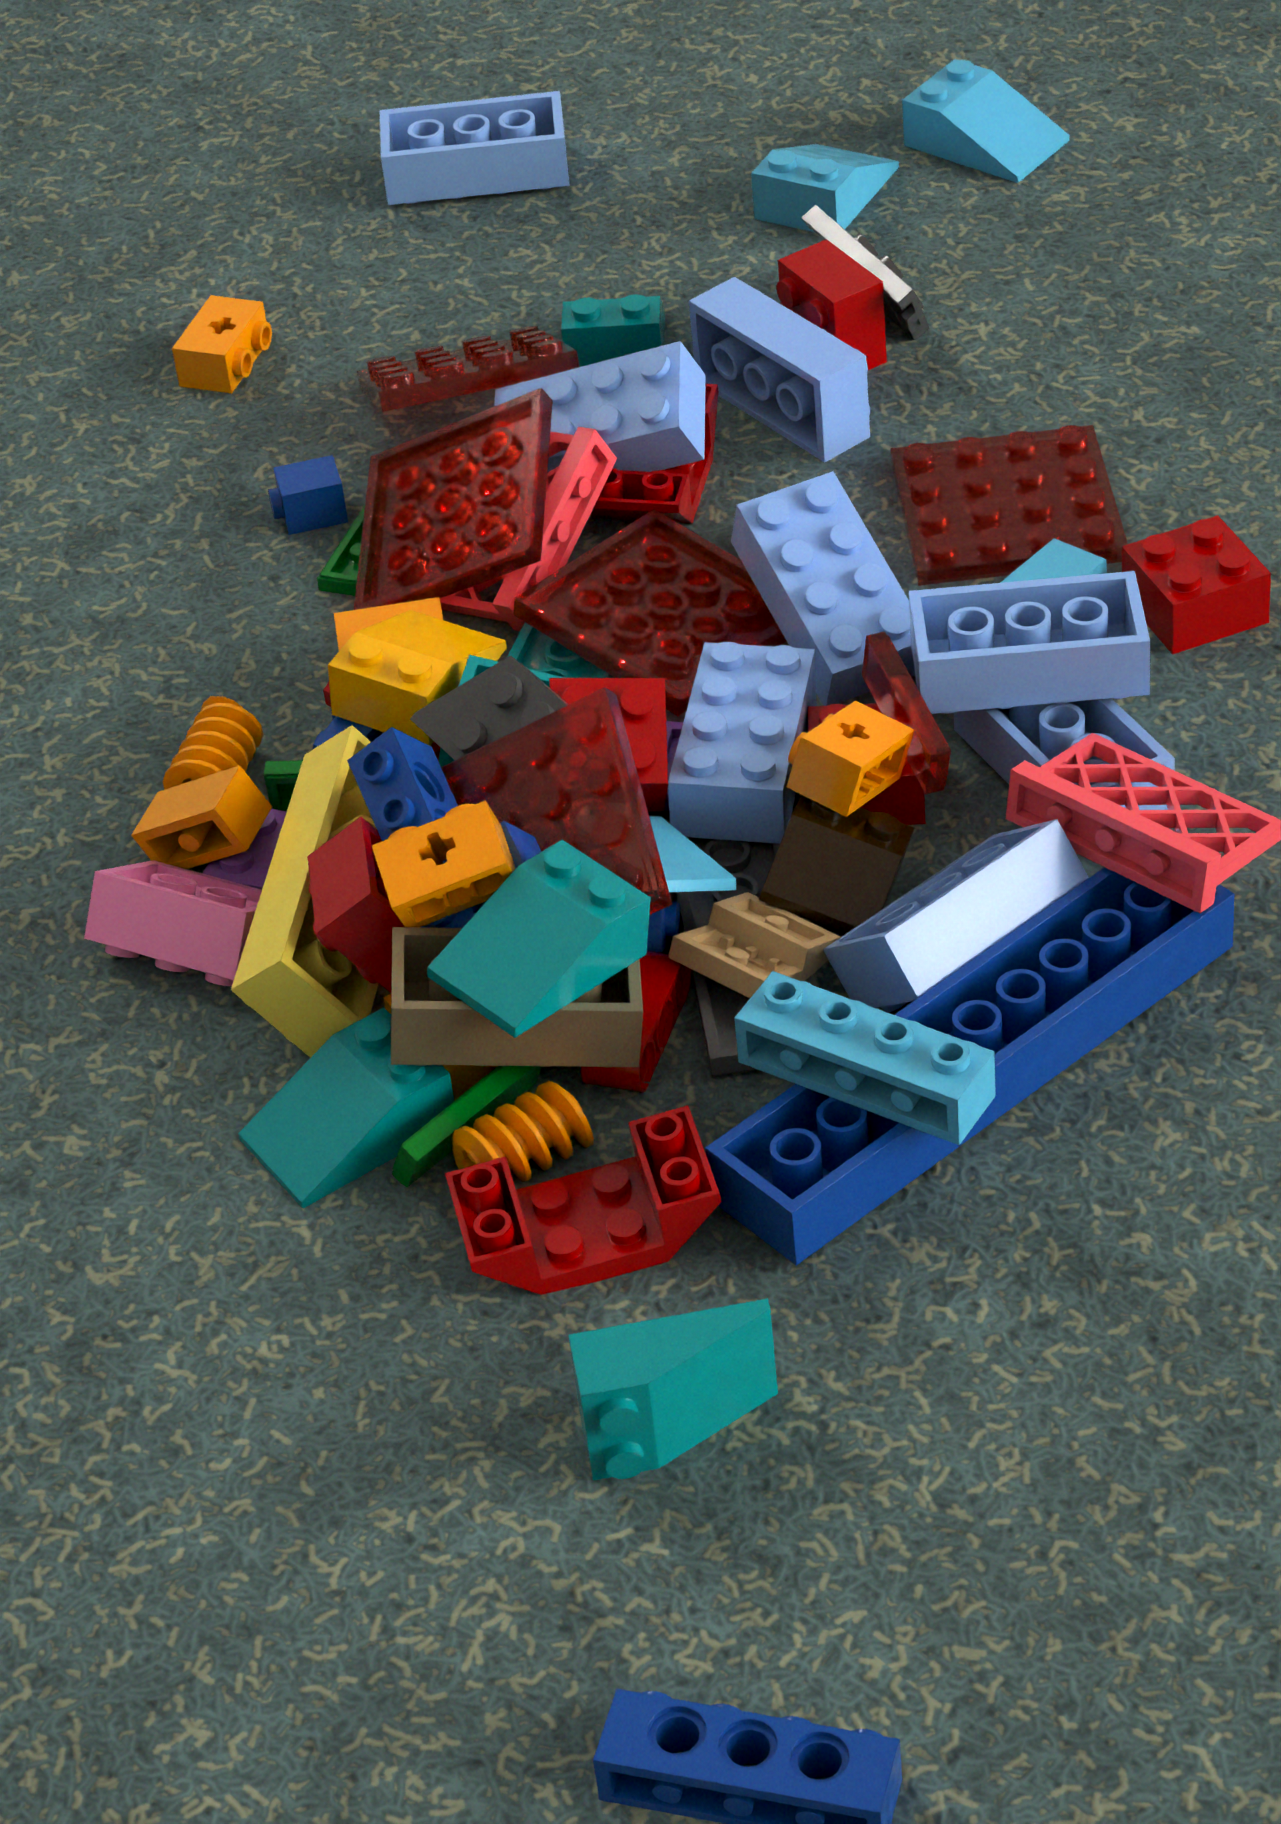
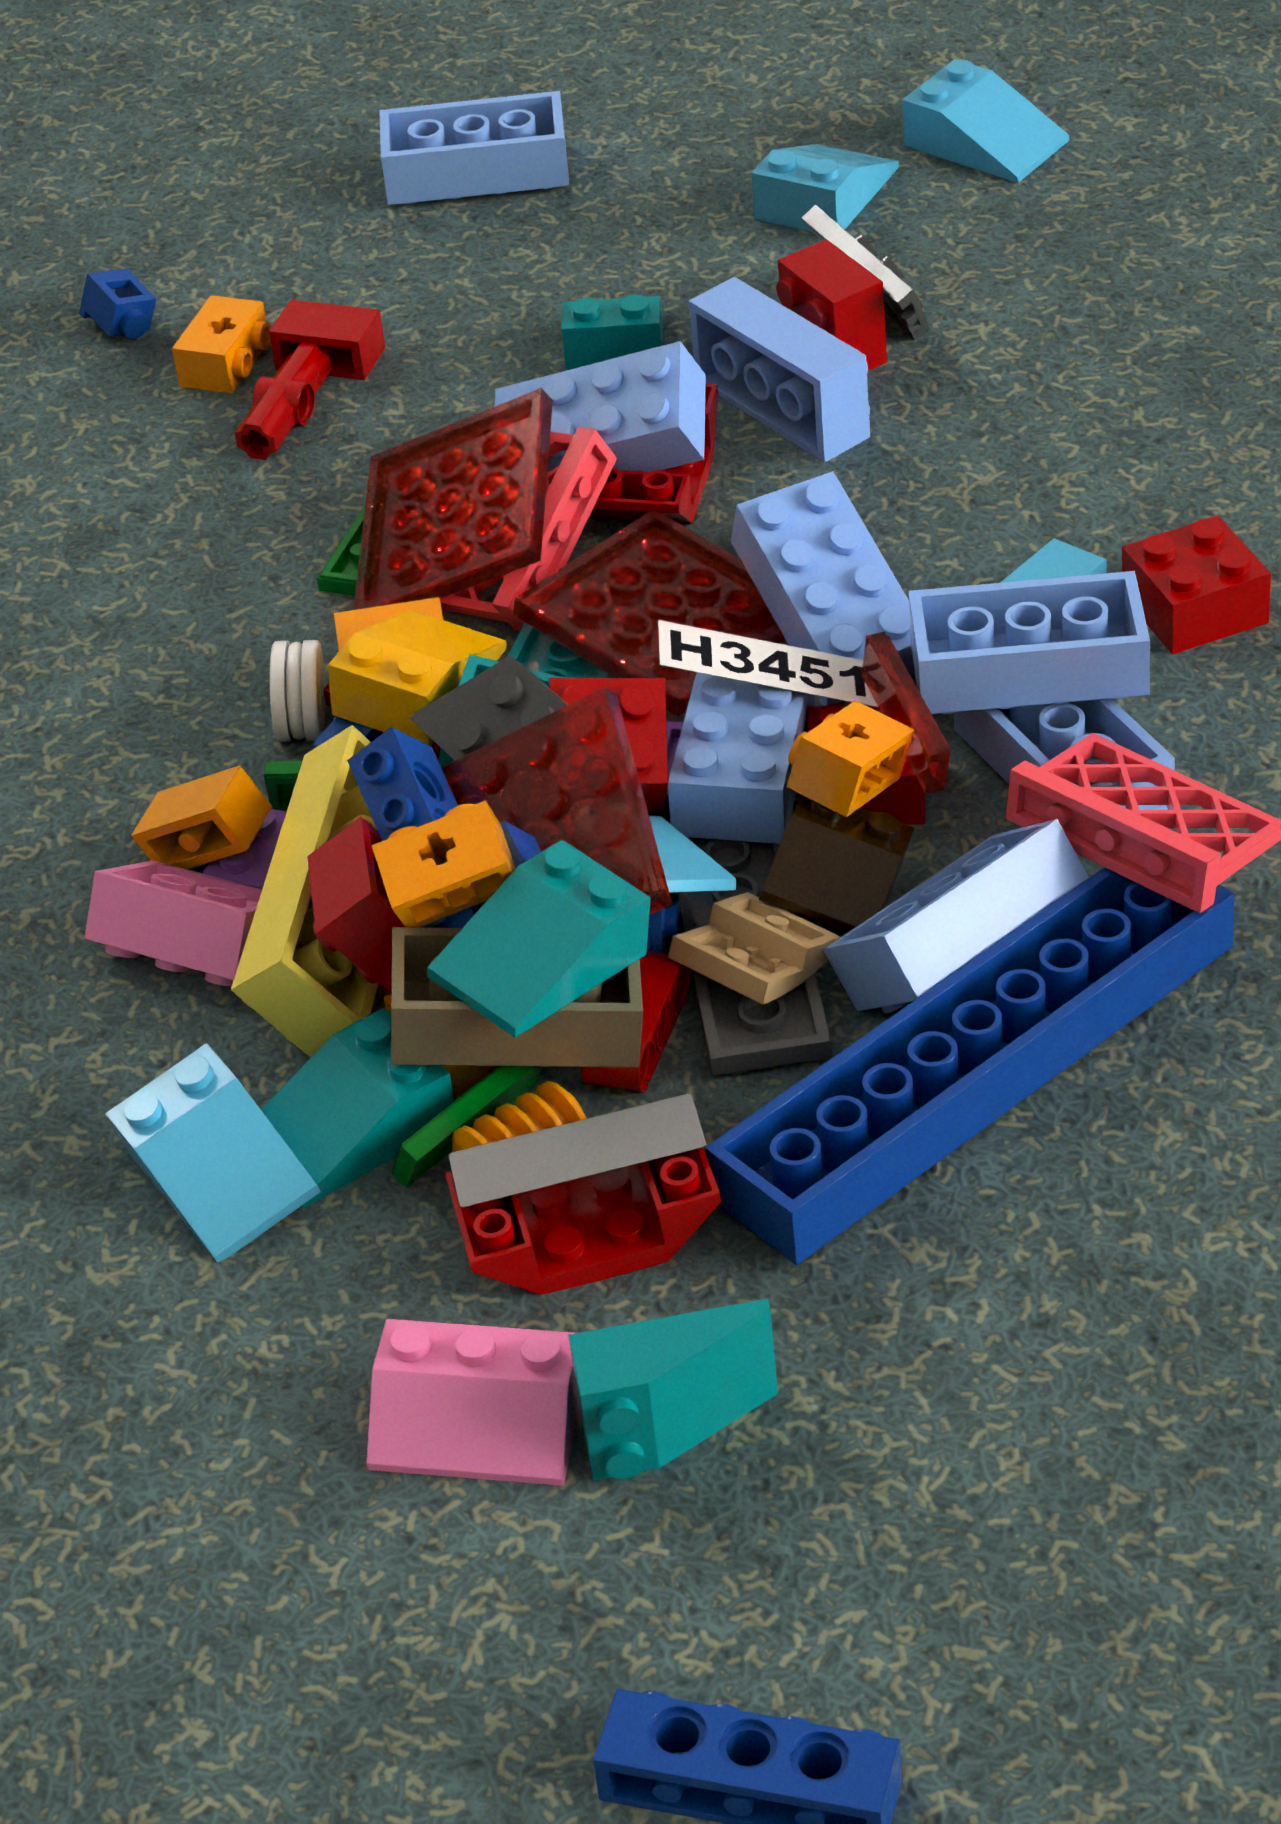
(118, 313): none -> blue brick
(212, 1153): none -> medium azure slope
(218, 740): light orange piece -> none
(283, 401): none -> red piece
(297, 690): none -> white head
(308, 495): blue brick -> none
(344, 332): none -> red brick
(469, 370): clear red plate -> none
(472, 1402): none -> bright pink slope
(576, 1150): none -> light grey sticker
(762, 662): none -> white sticker
(866, 1057): medium azure brick -> none
(999, 499): clear red plate -> none

